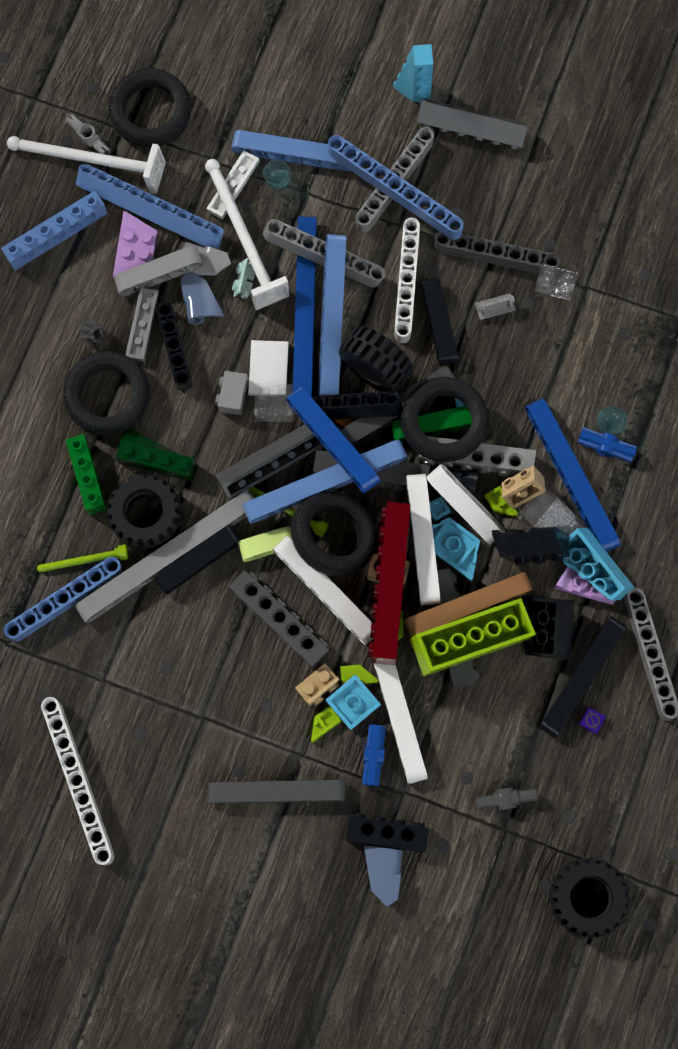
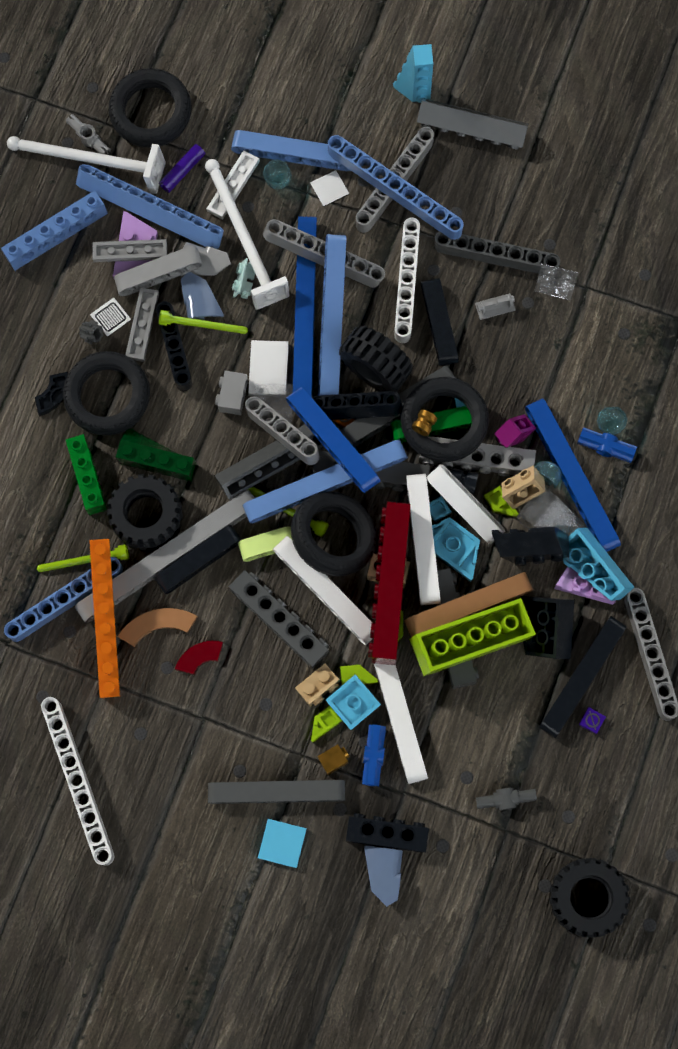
(53, 395): none -> black tile
(104, 618): none -> orange brick
(110, 316): none -> white sticker
(129, 250): none -> light grey plate
(154, 620): none -> medium nougat tile
(167, 318): none -> lime piece
(182, 168): none -> dark purple piece
(199, 654): none -> dark red tile
(282, 843): none -> medium azure tile
(285, 438): none -> light grey beam
(329, 188): none -> white sticker
(333, 759): none -> pearl gold brick
(424, 422): none -> pearl gold wheel
(514, 431): none -> magenta brick
(550, 472): none -> clear light blue hair

